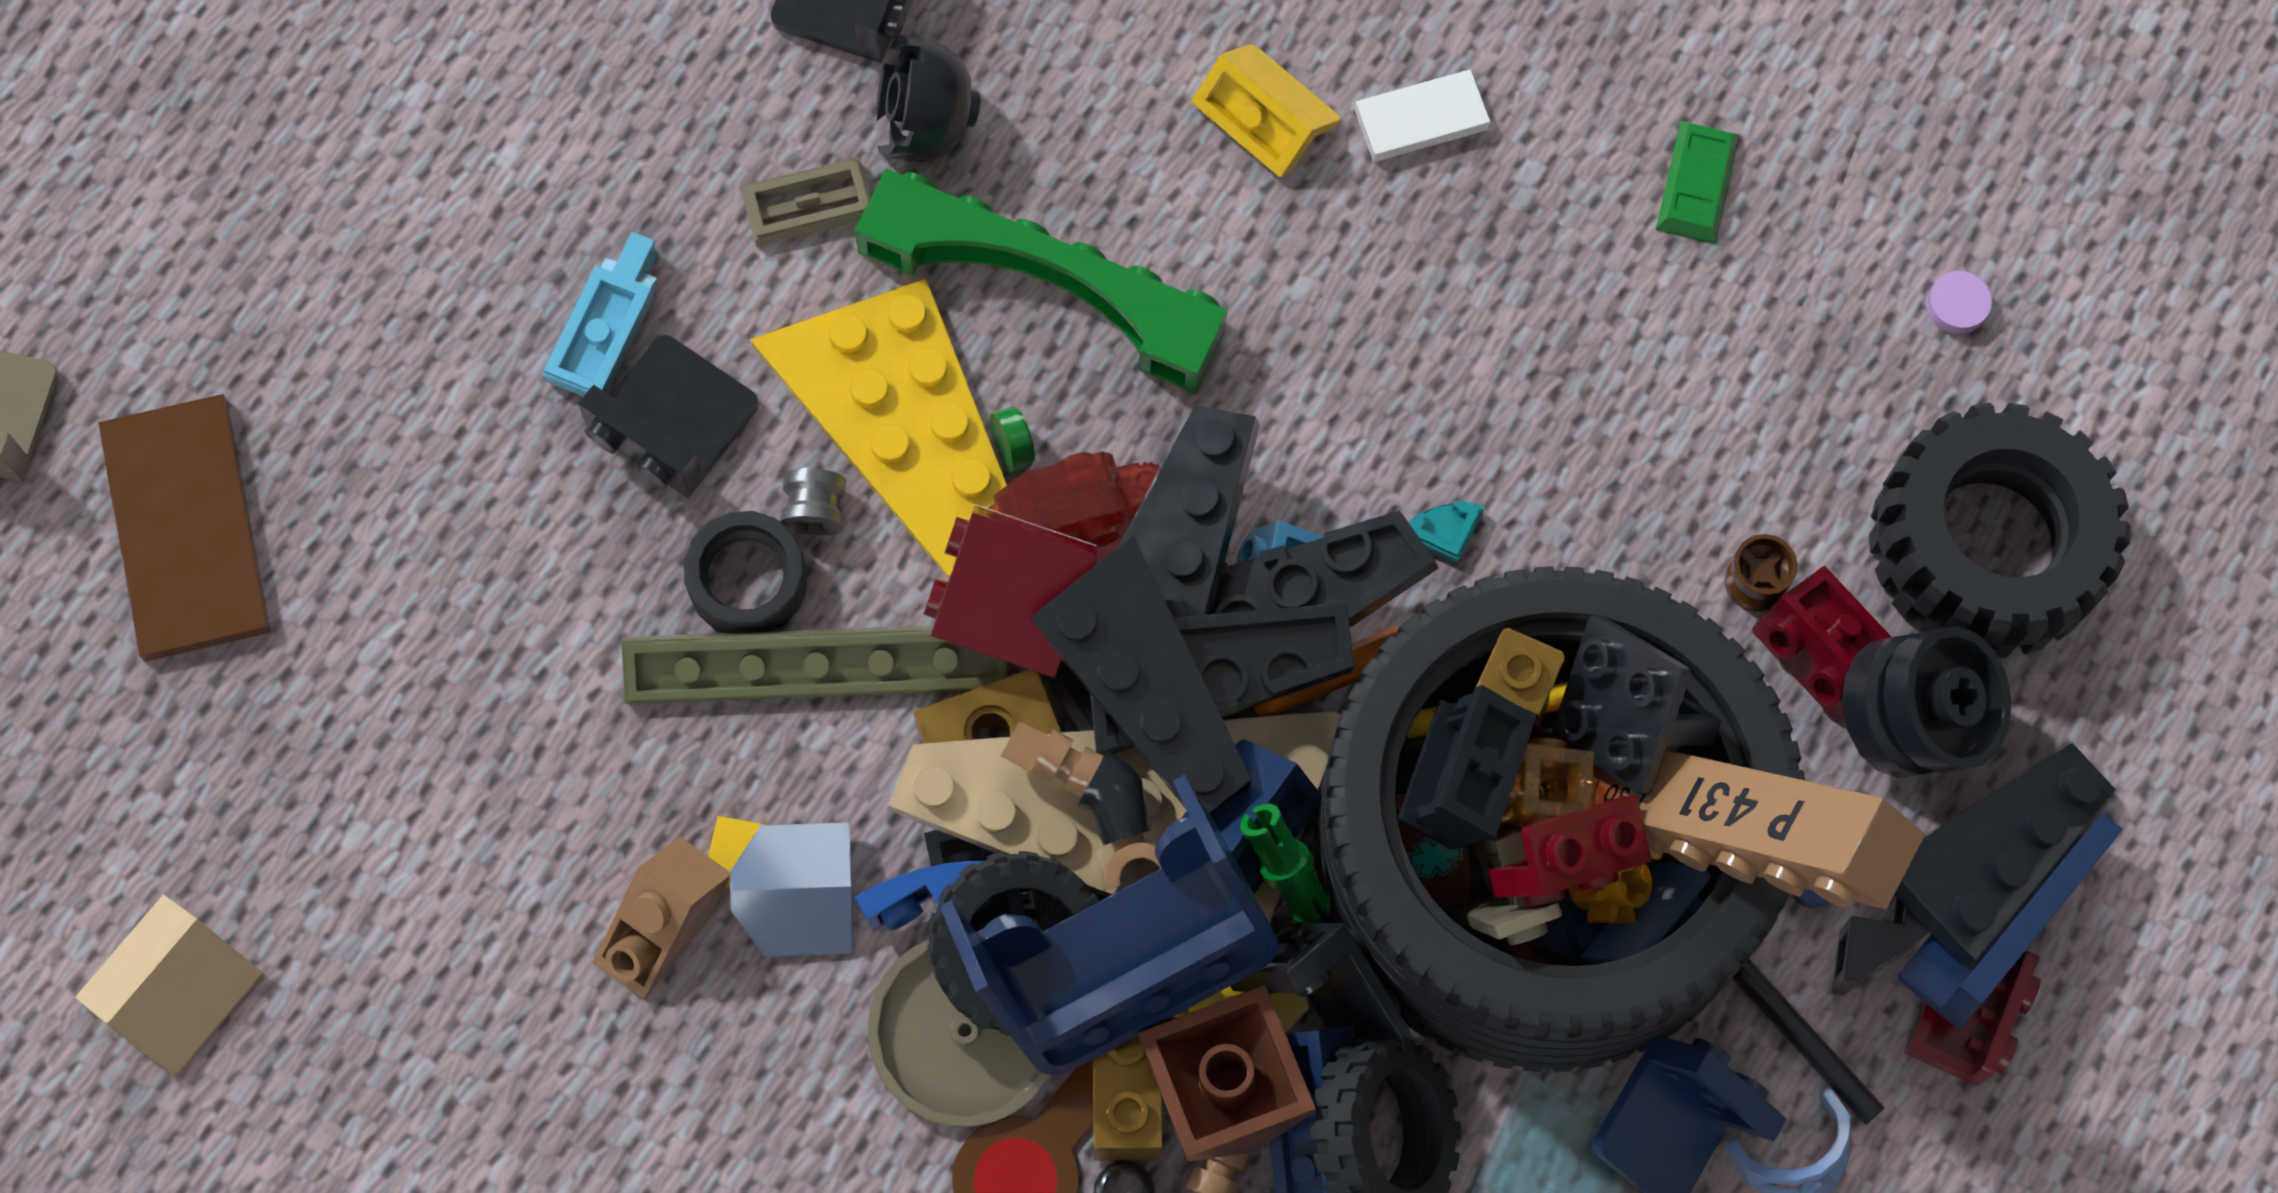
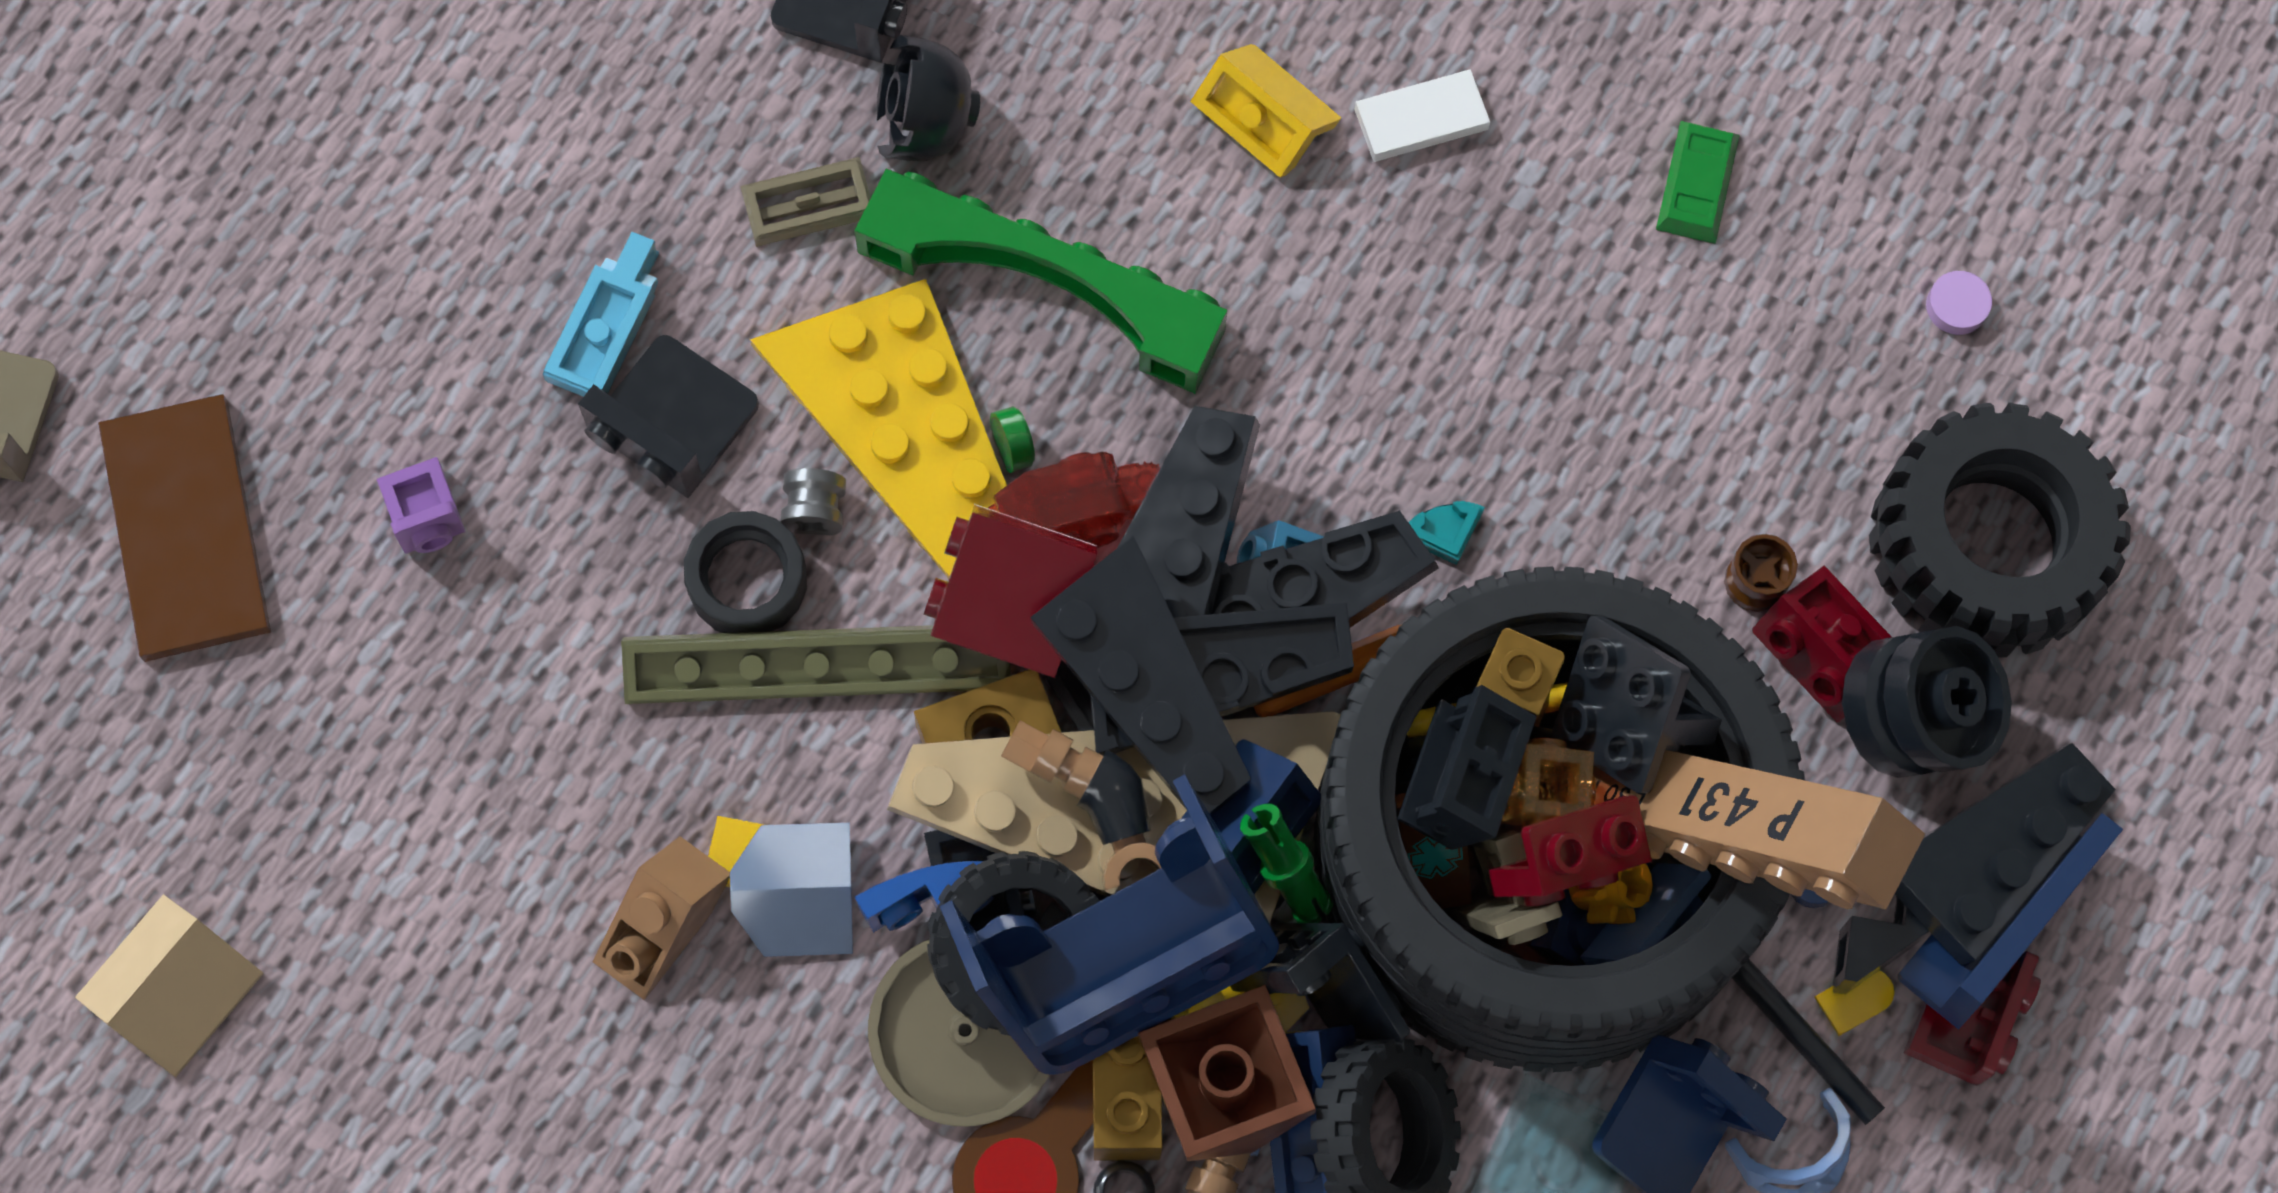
(421, 507): none -> medium lavender bracket
(1859, 1004): none -> yellow piece

